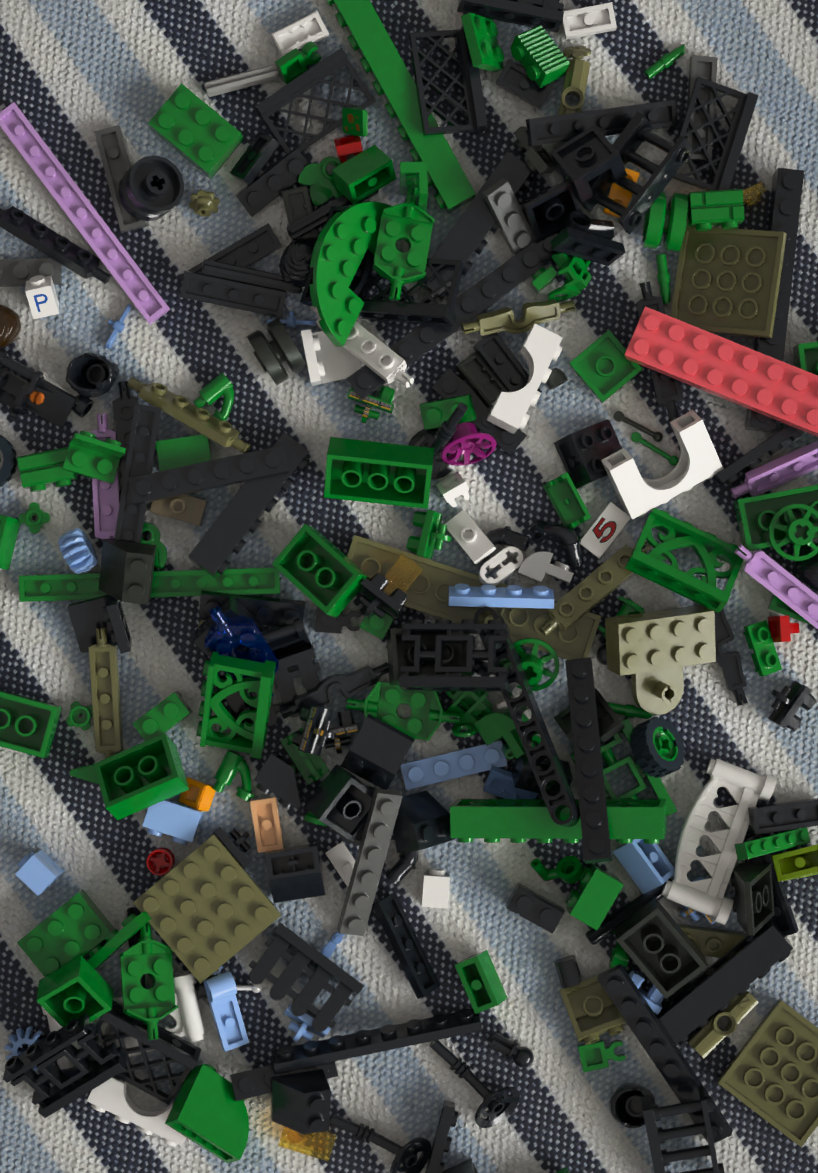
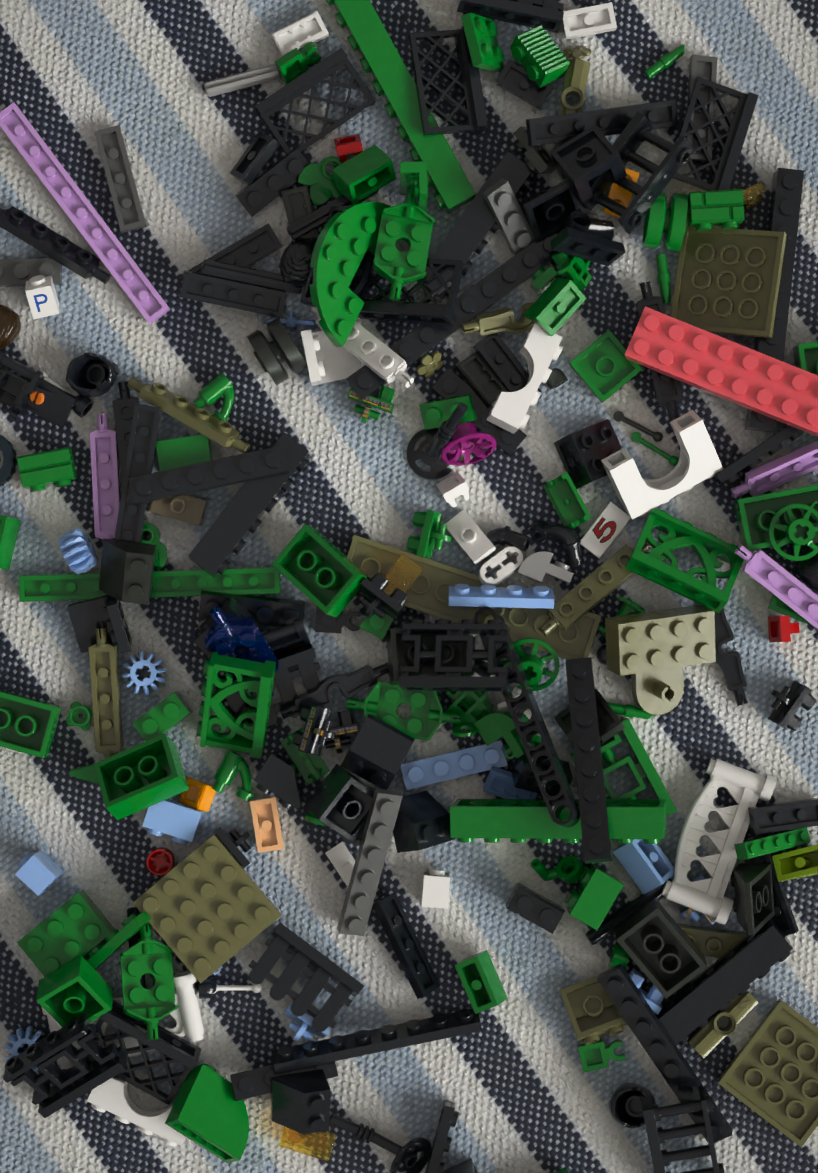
(34, 510): green plate -> none
(93, 457): green bracket -> none
(118, 326): medium blue piece -> none
(134, 669): none -> light blue gear
(151, 188): black wheel -> none
(196, 131): green brick -> none
(204, 203): olive plant -> none
(225, 1011): light blue plate -> none
(295, 873): black slope -> none
(329, 948): medium blue piece -> none
(355, 121): green slope -> none
(378, 472): green brick -> none
(403, 866): black piece -> none
(430, 364): none -> olive plant
(491, 1100): black dish -> none
(522, 1056): black axle -> none
(555, 305): none -> green panel
(568, 971): black brick -> none
(657, 747): black wheel -> none
(765, 654): green hinge -> none

